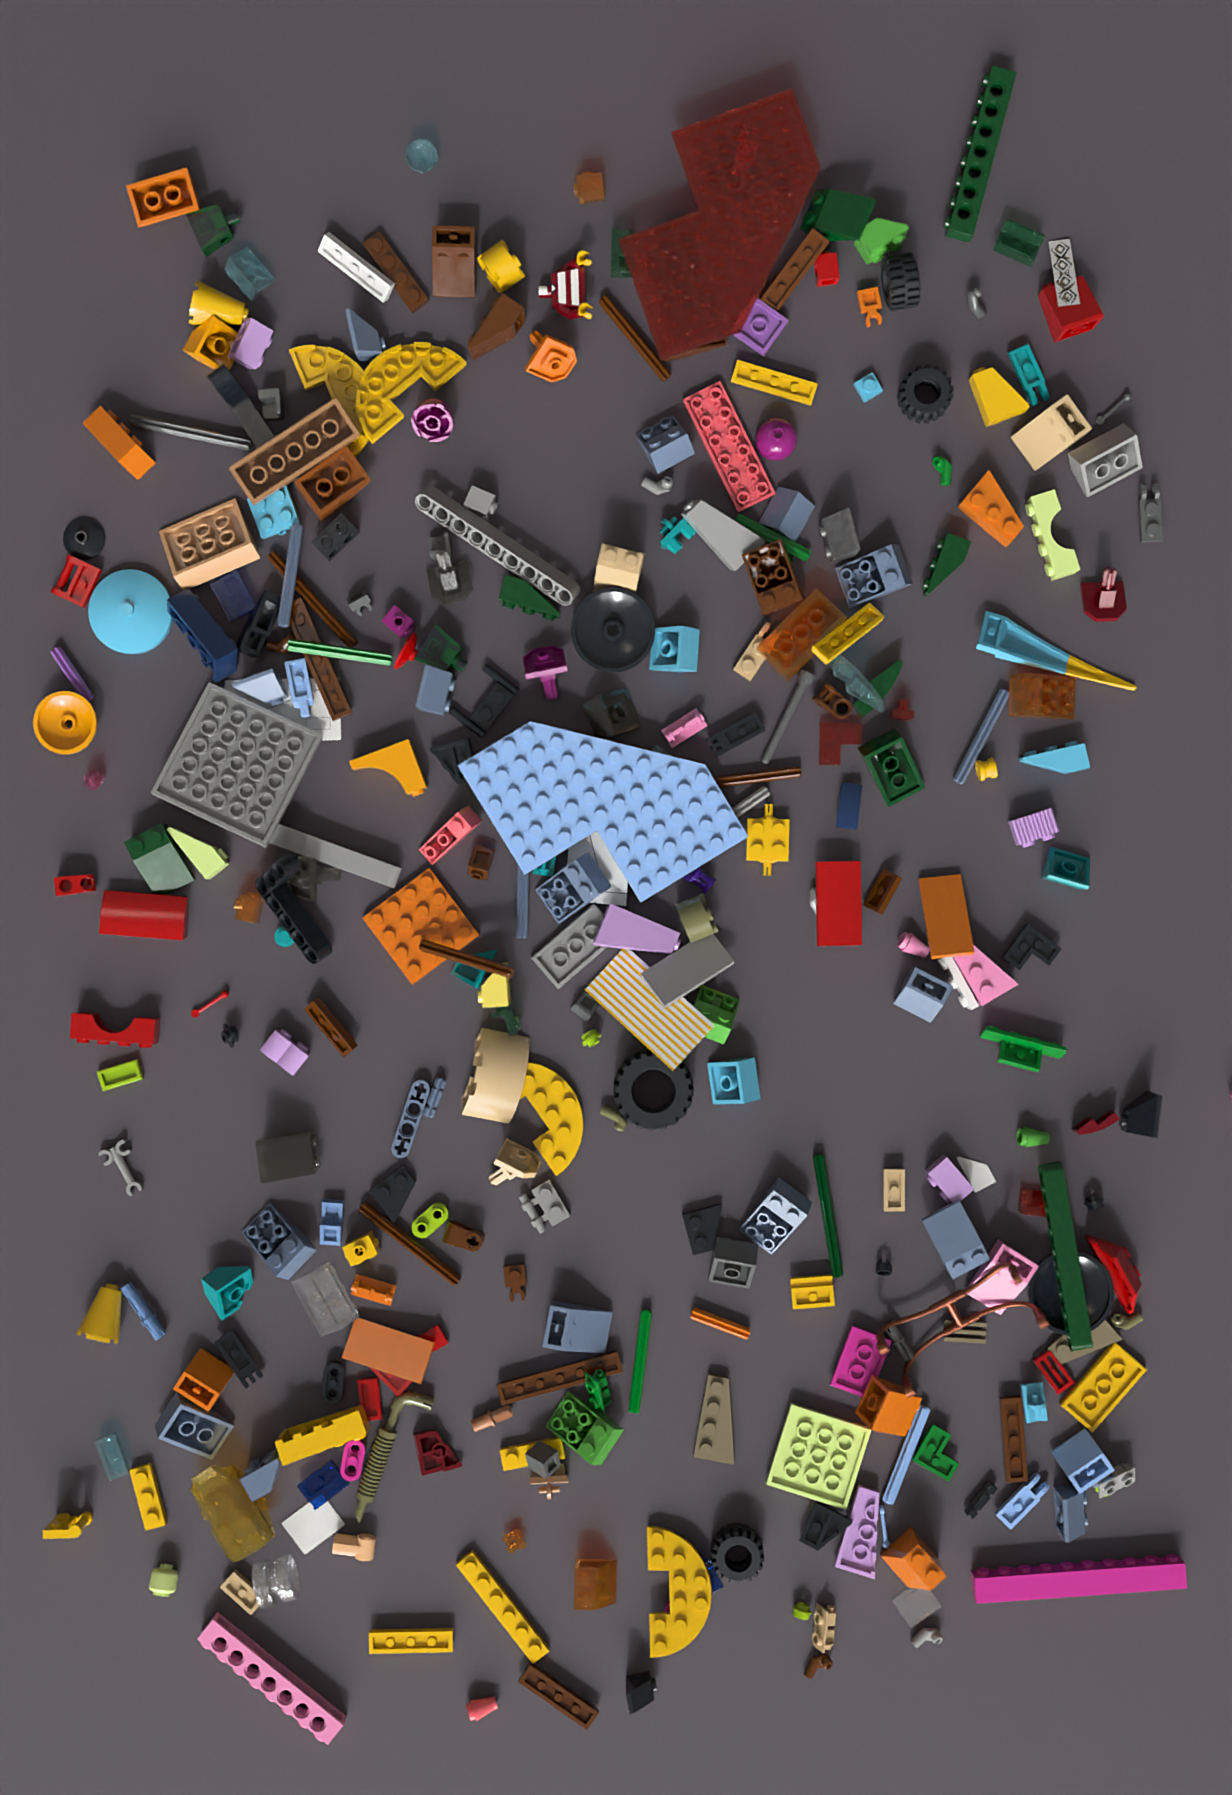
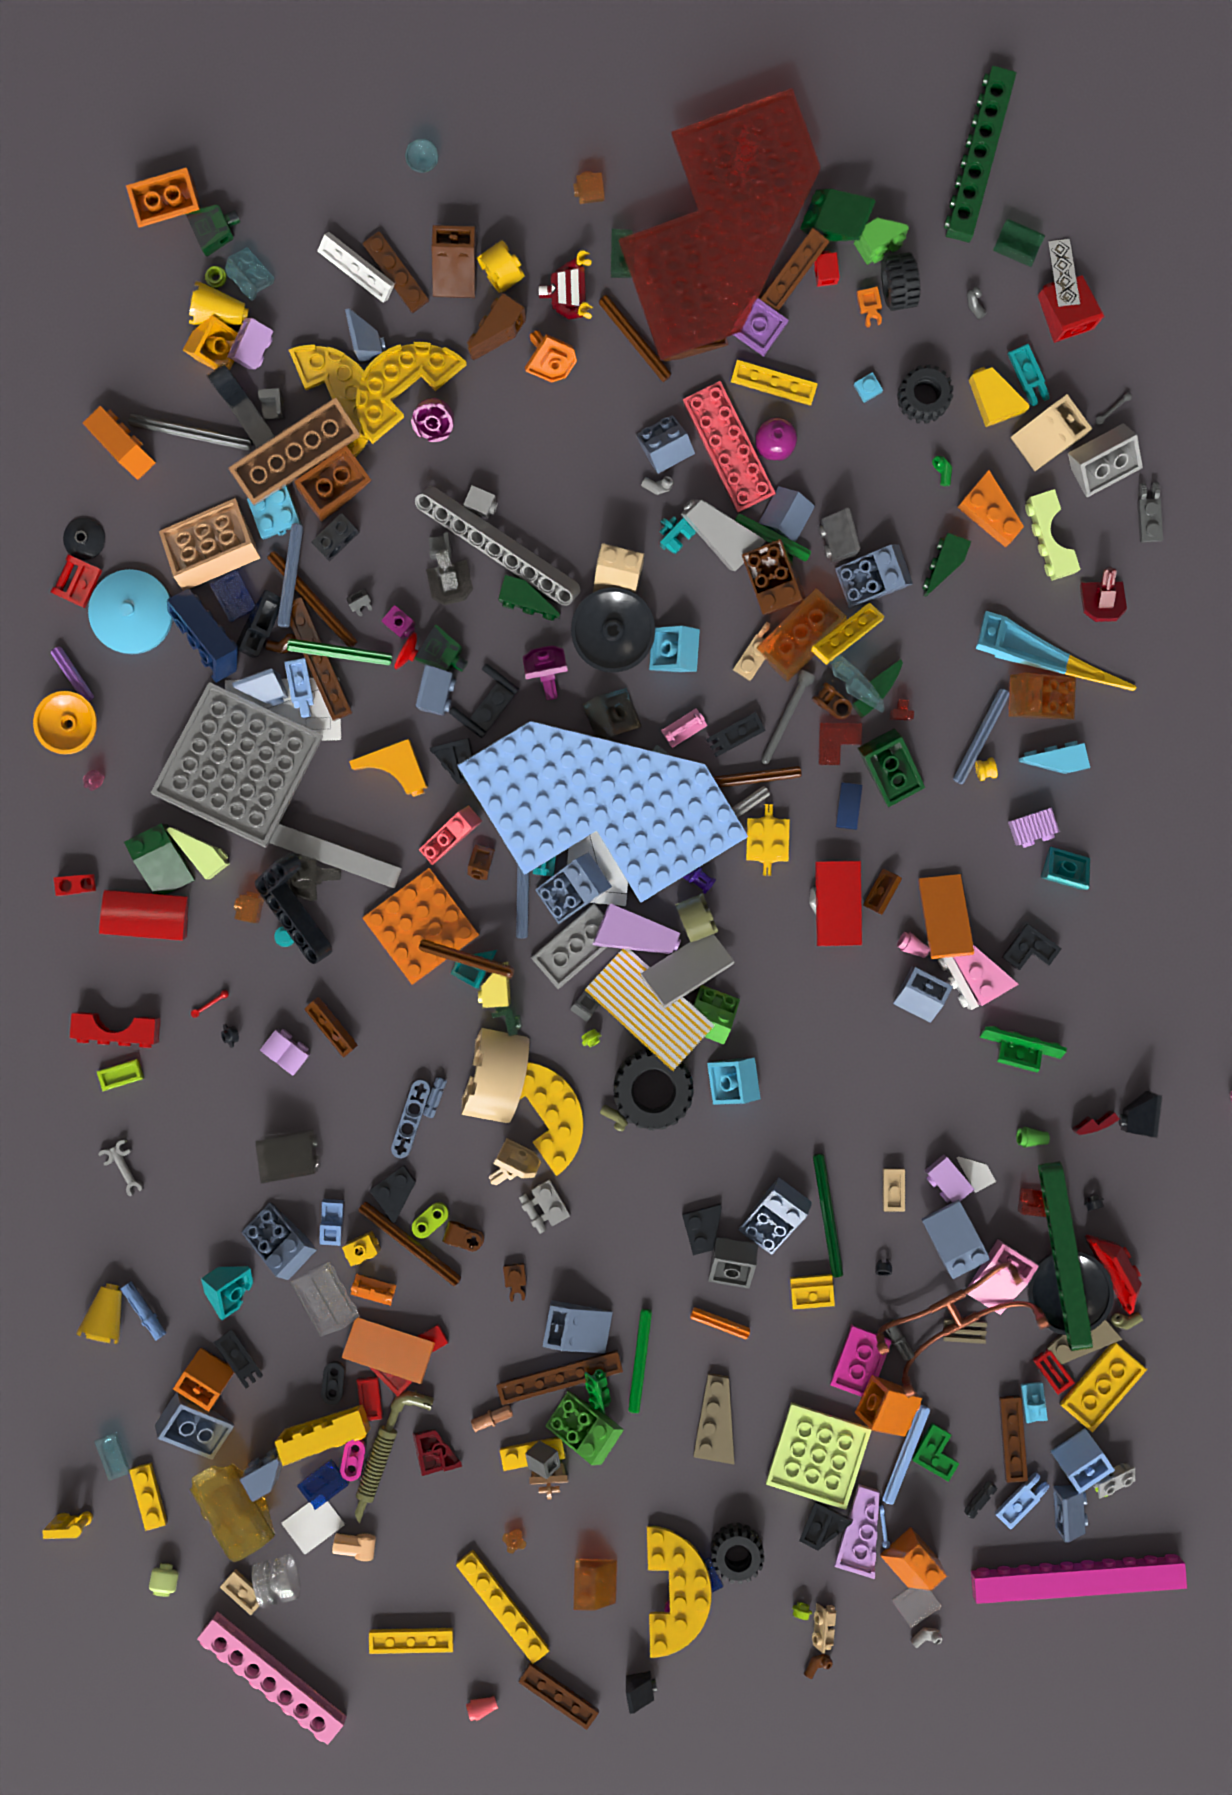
(211, 272): none -> lime plate

